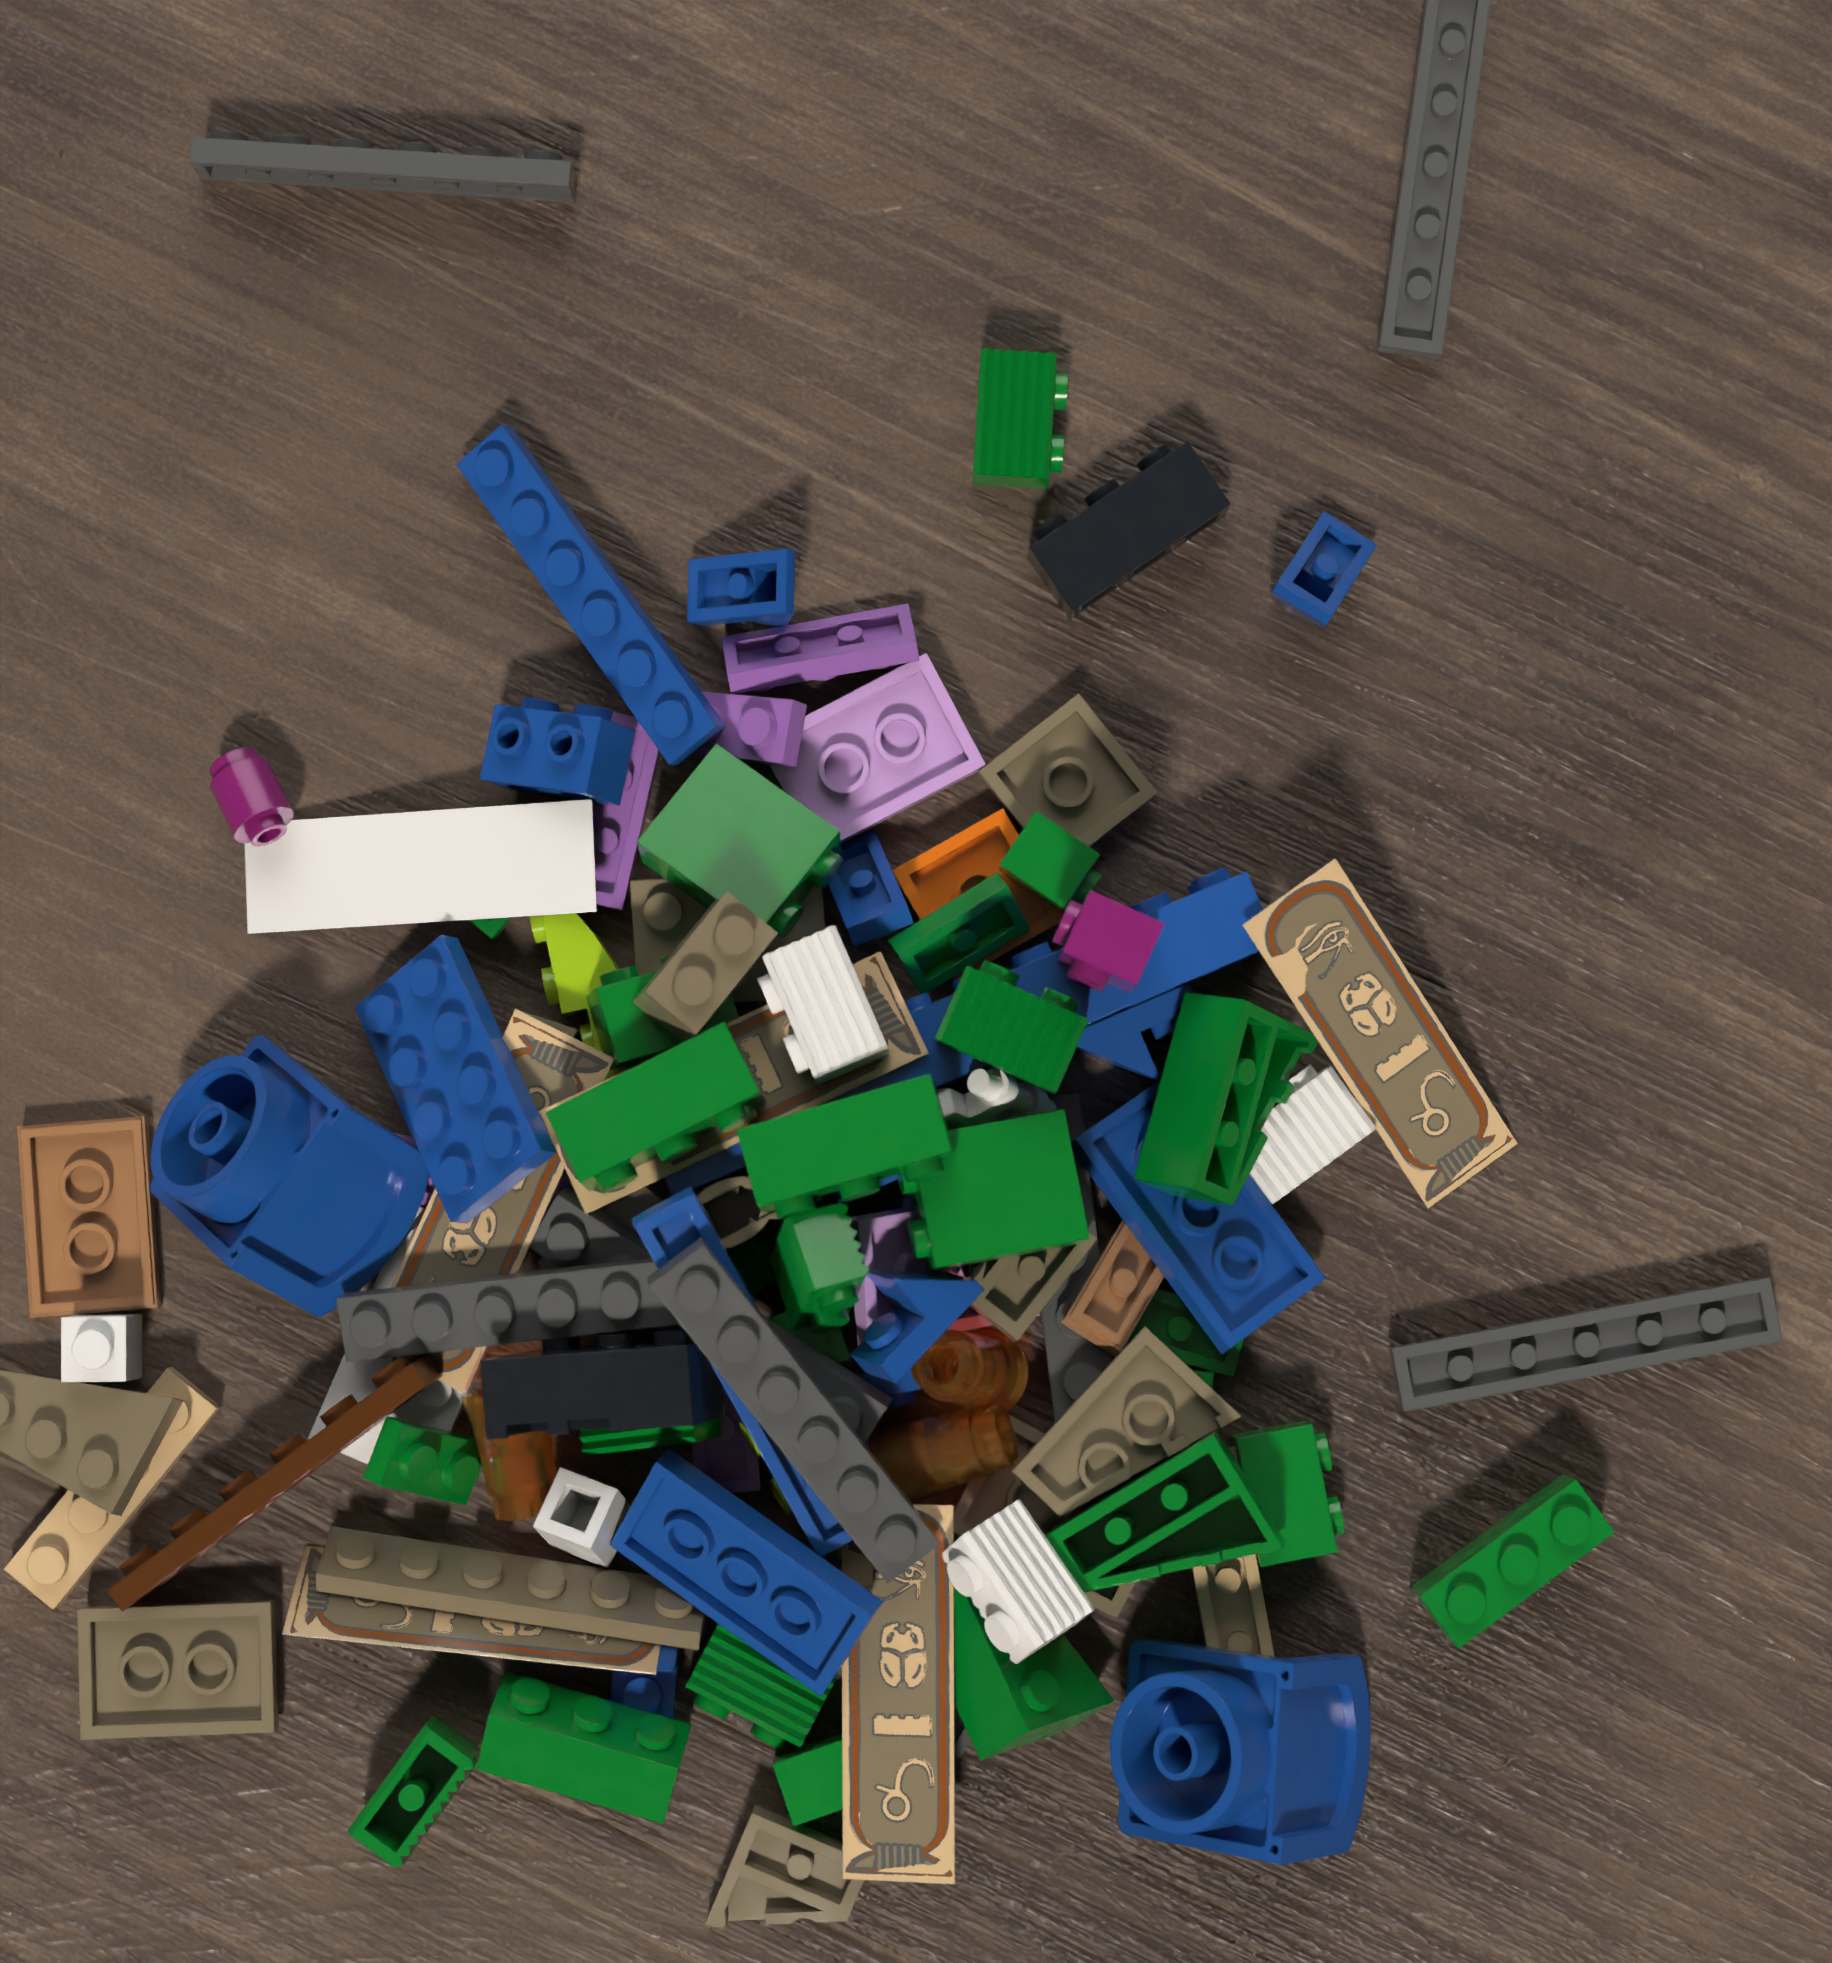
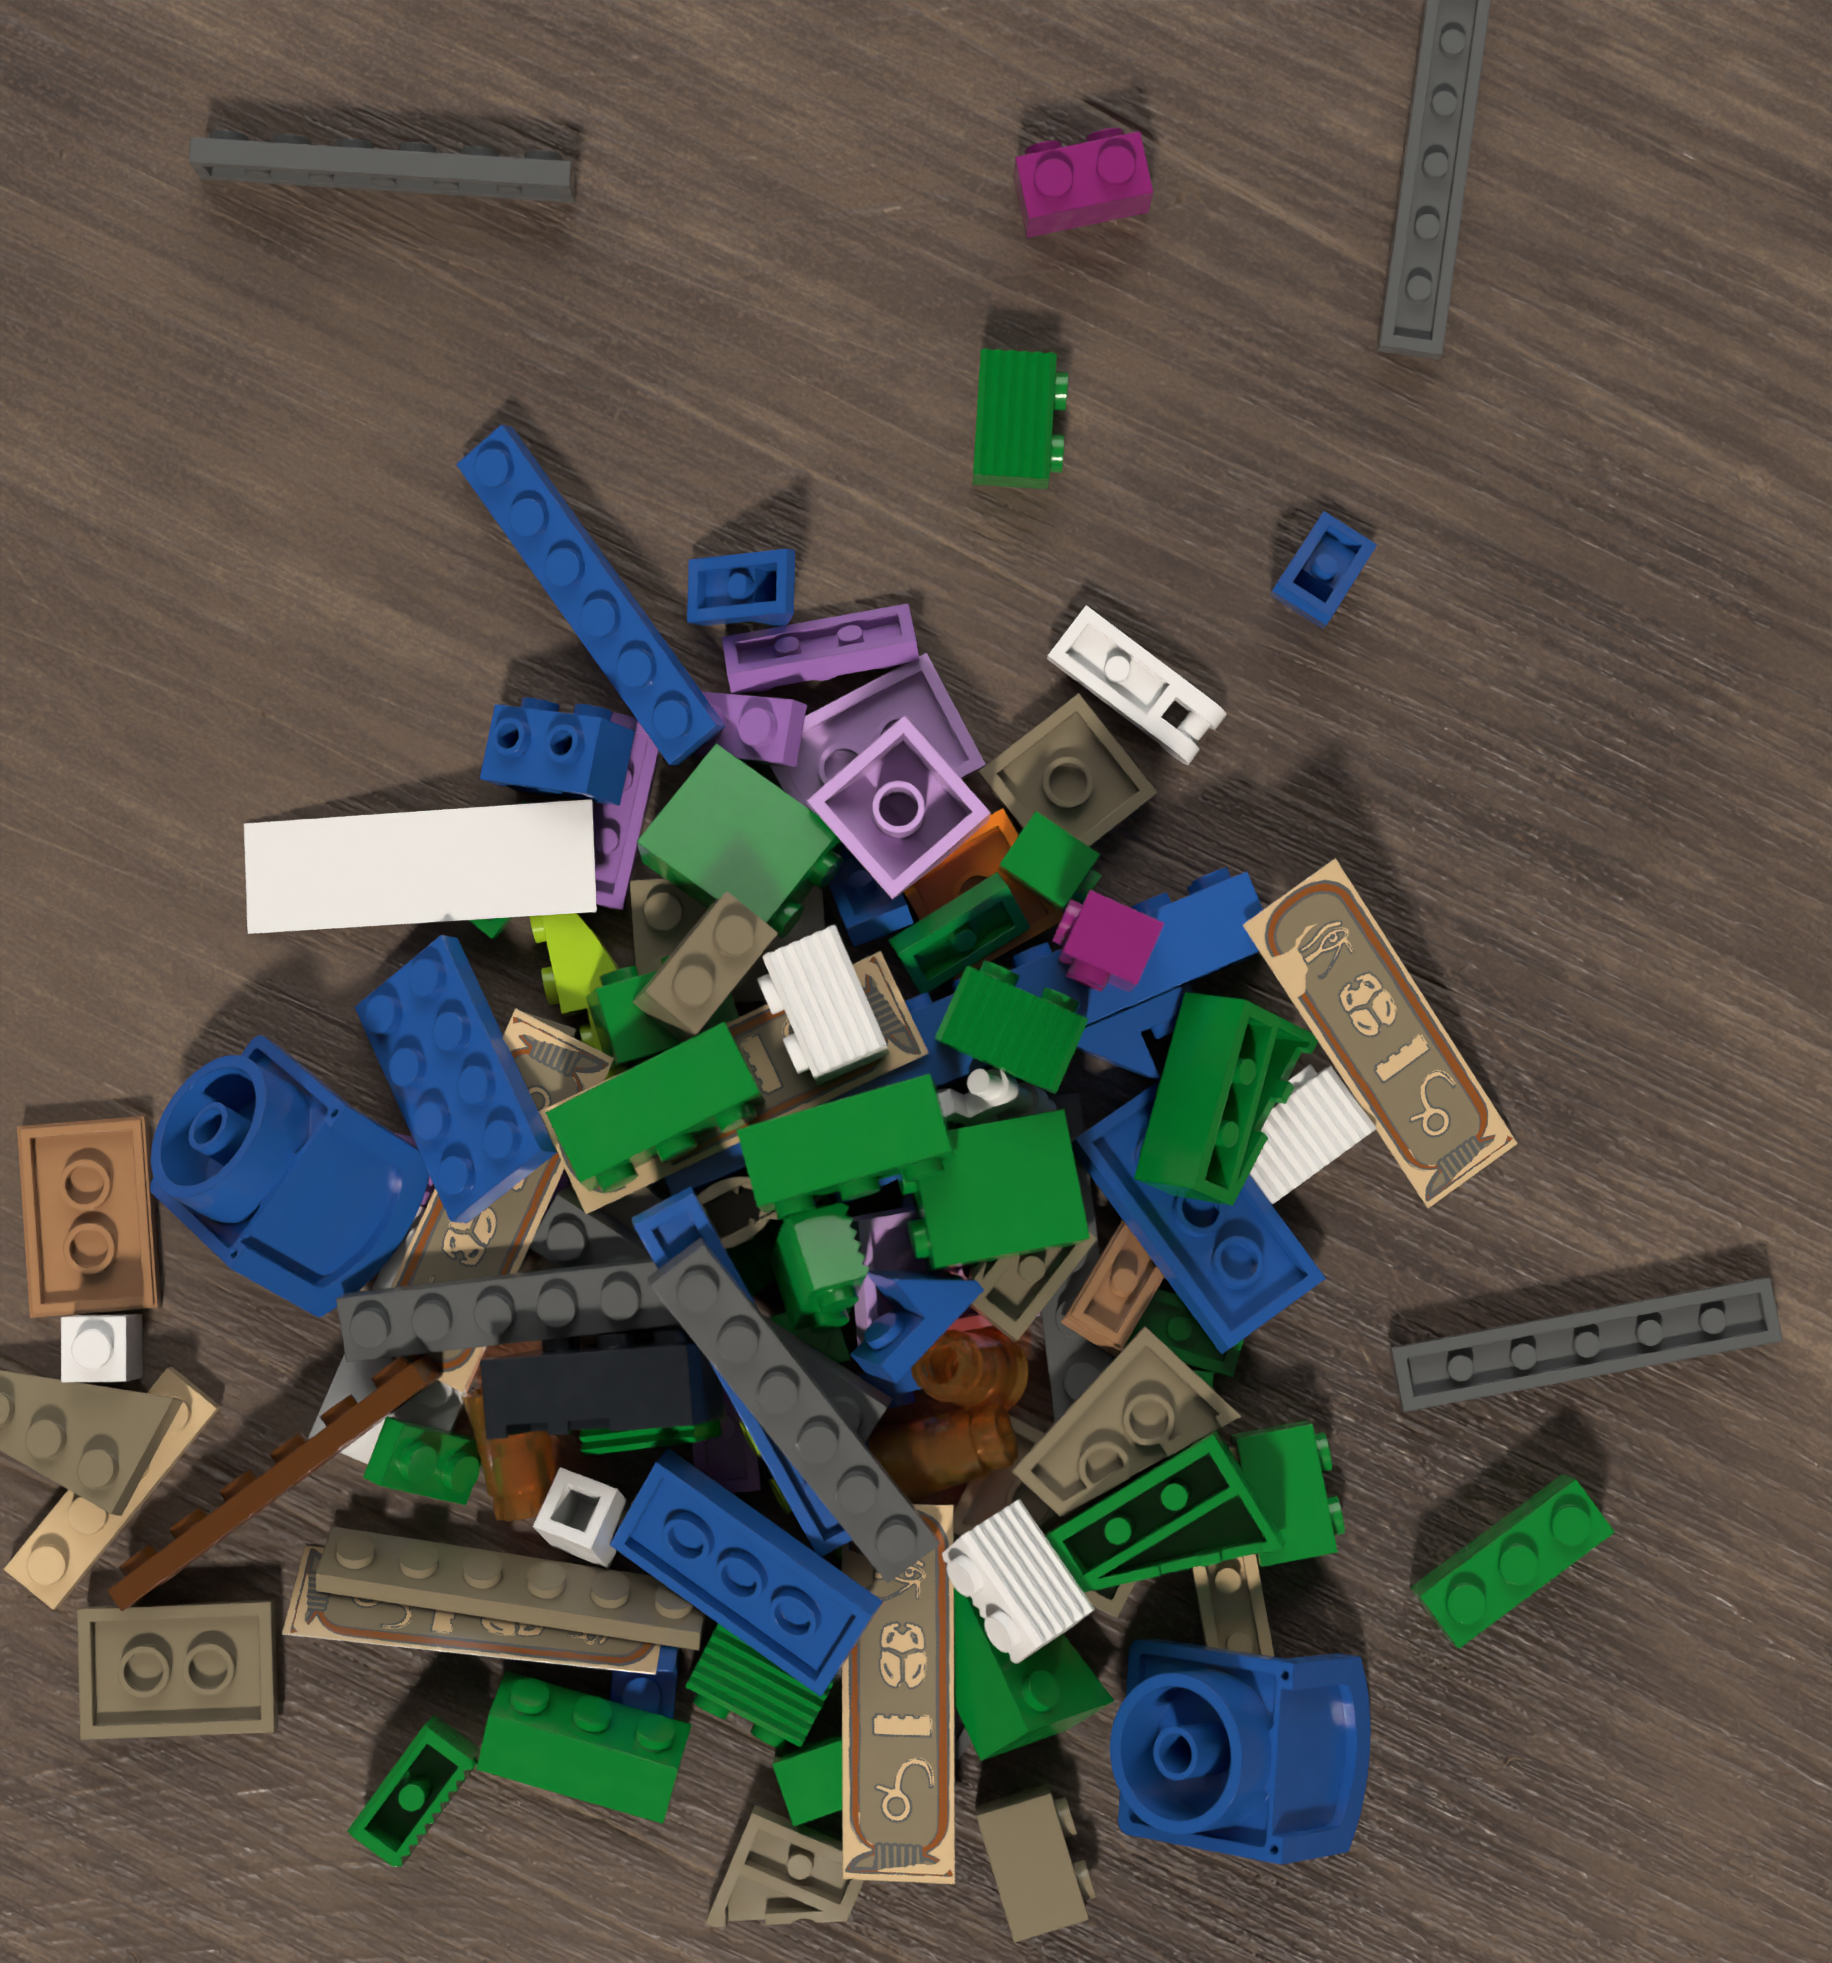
(250, 797): magenta brick -> none
(899, 808): none -> lavender slope
(1033, 1863): none -> dark tan brick
(1082, 182): none -> magenta brick
(1126, 528): black brick -> none
(1134, 683): none -> white plate

